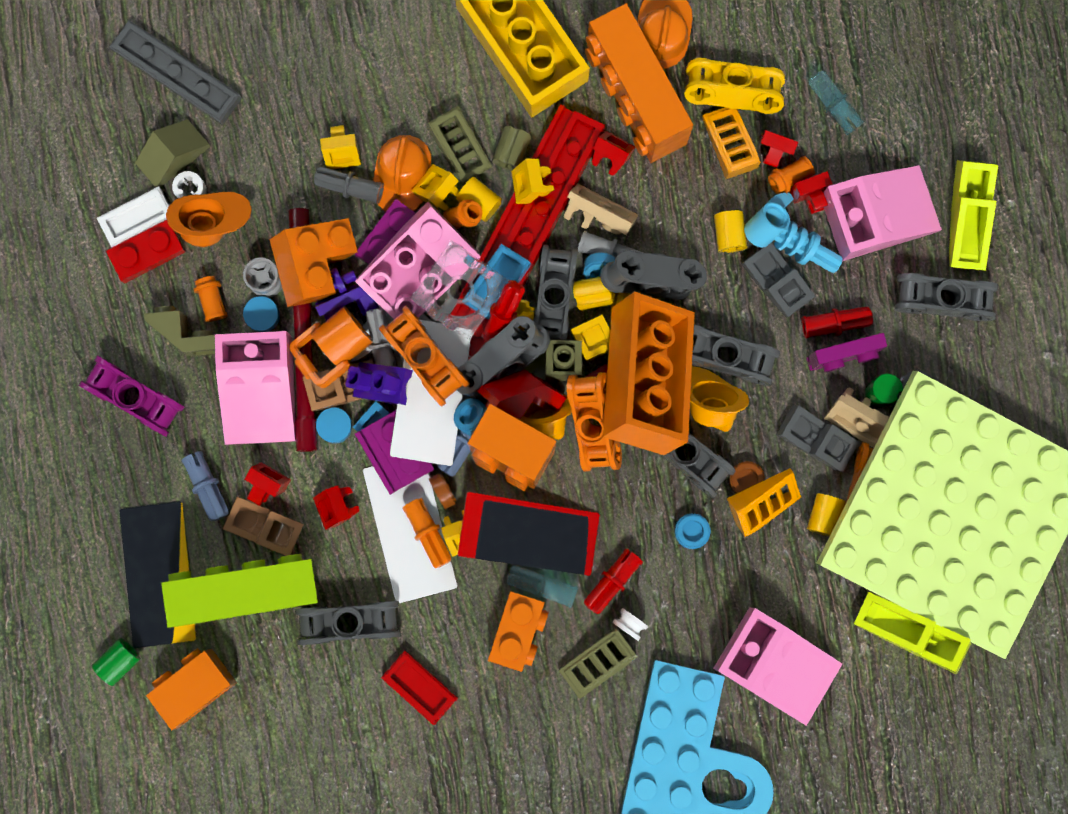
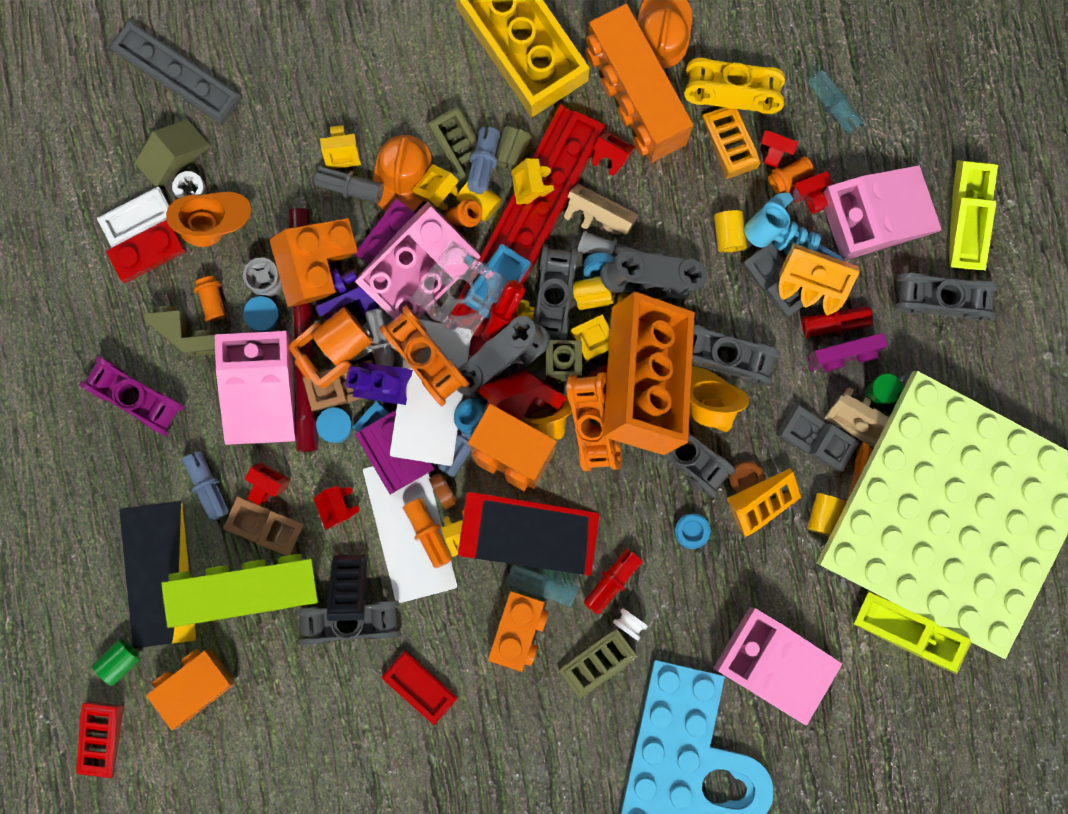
(88, 711): none -> red slope
(348, 585): none -> black slope
(483, 160): none -> sand blue axle
(817, 276): none -> light orange plate

